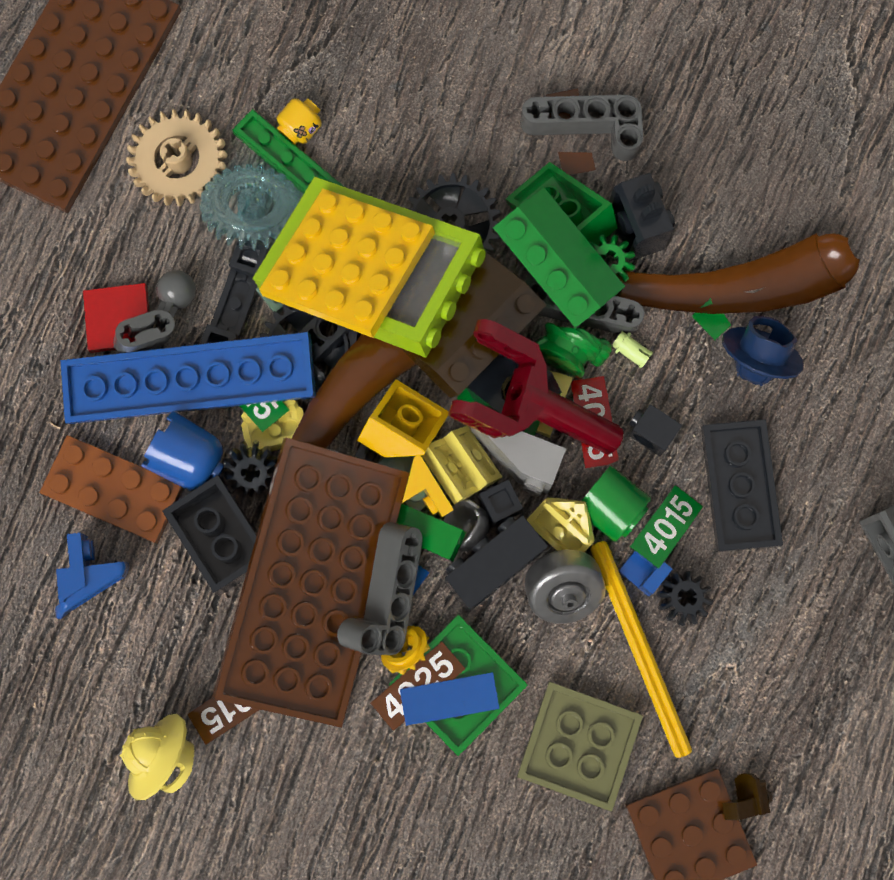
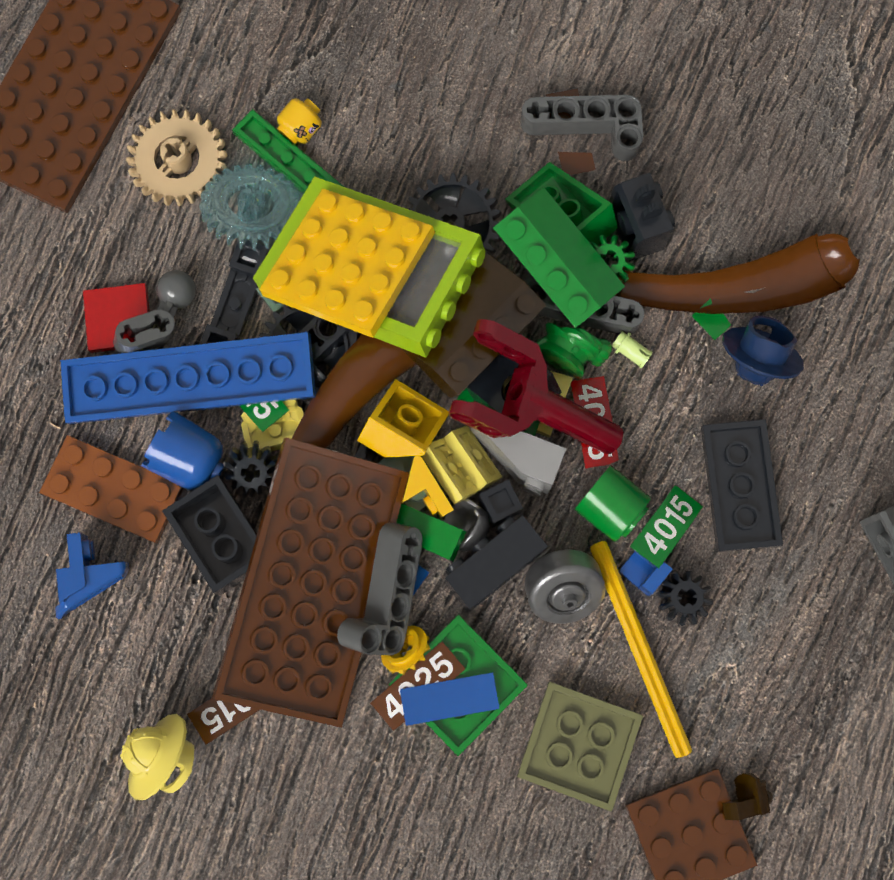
(563, 524): light yellow slope -> none
(654, 429): black brick -> none

